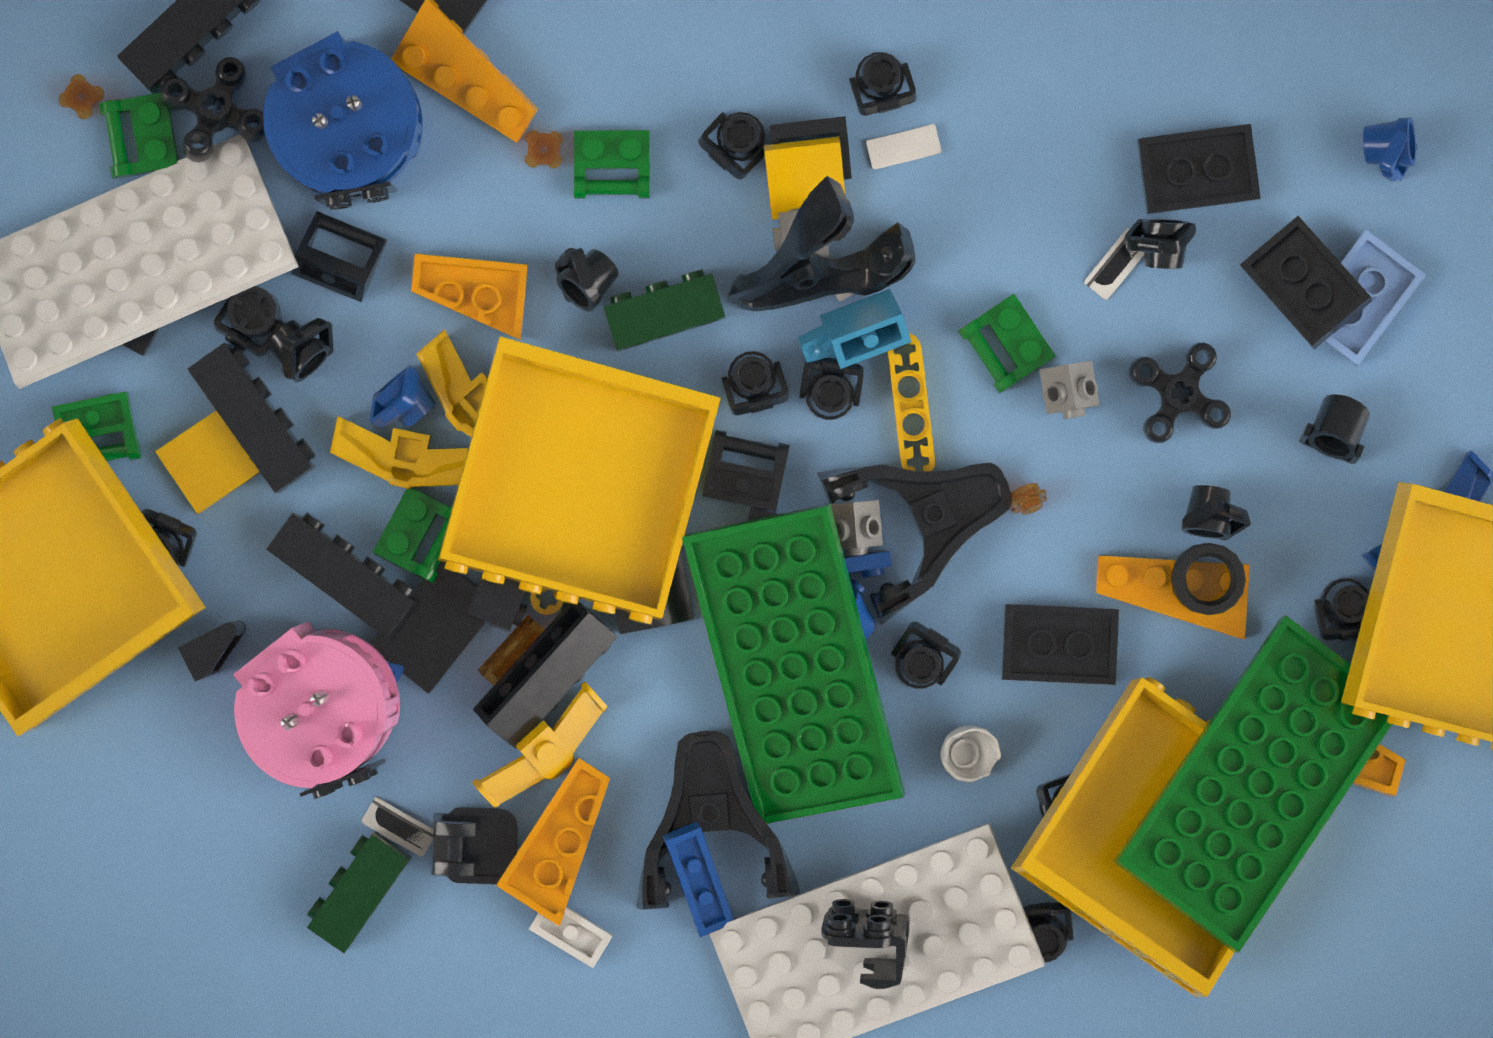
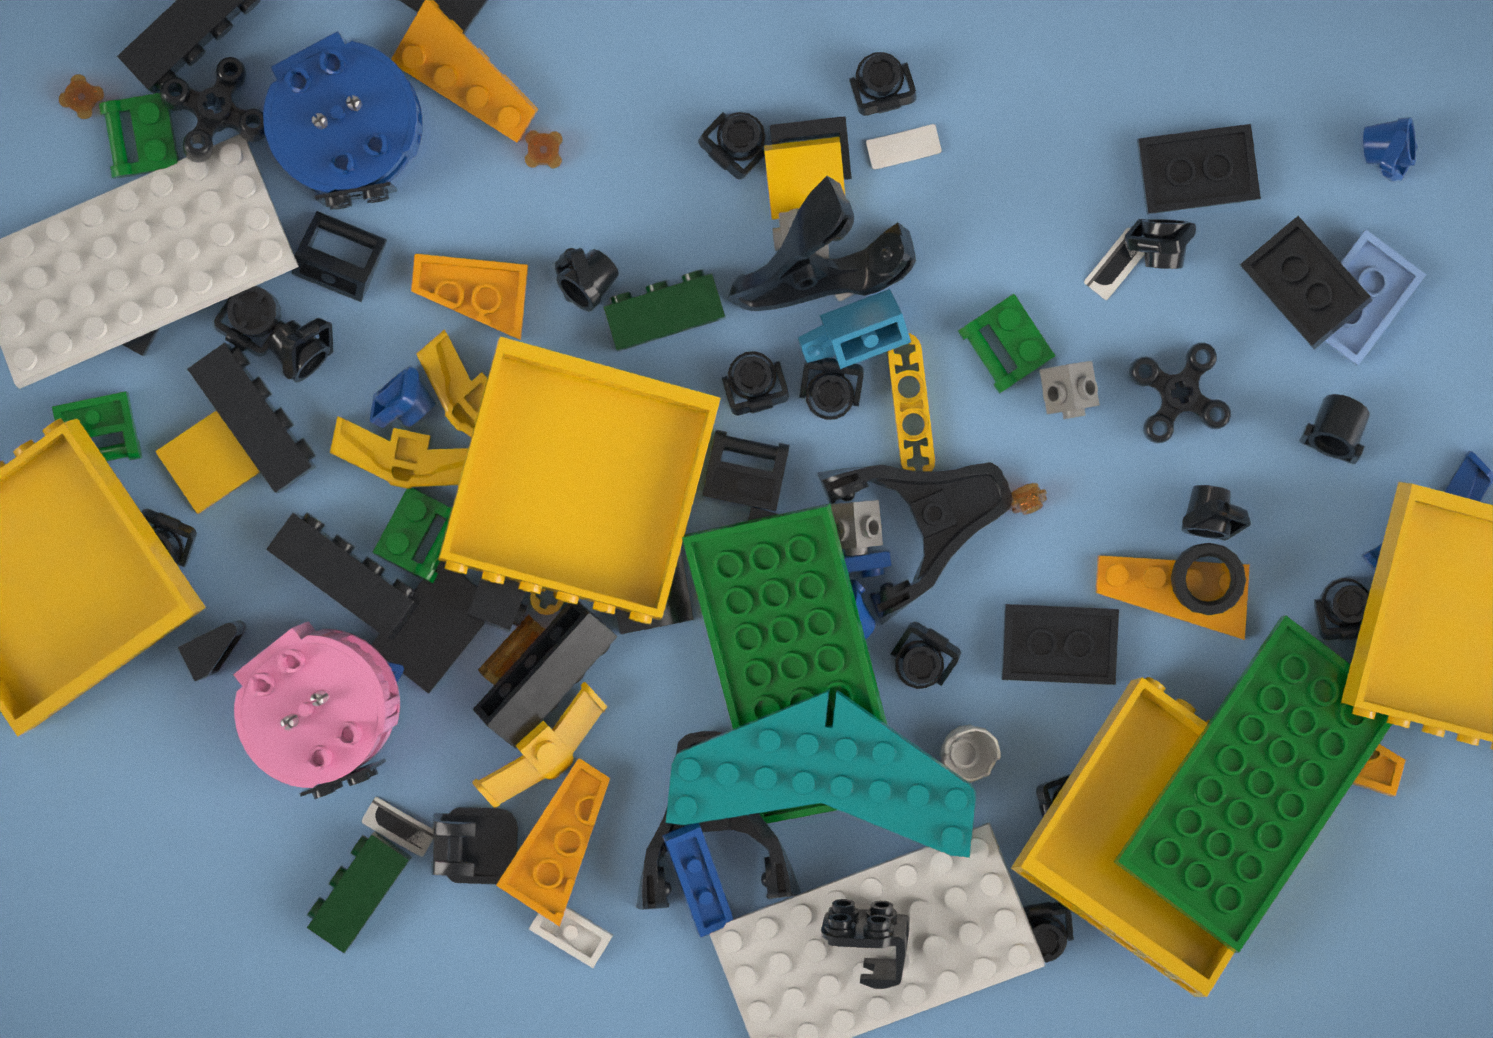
(610, 152): green plate -> none
(848, 765): none -> teal wing

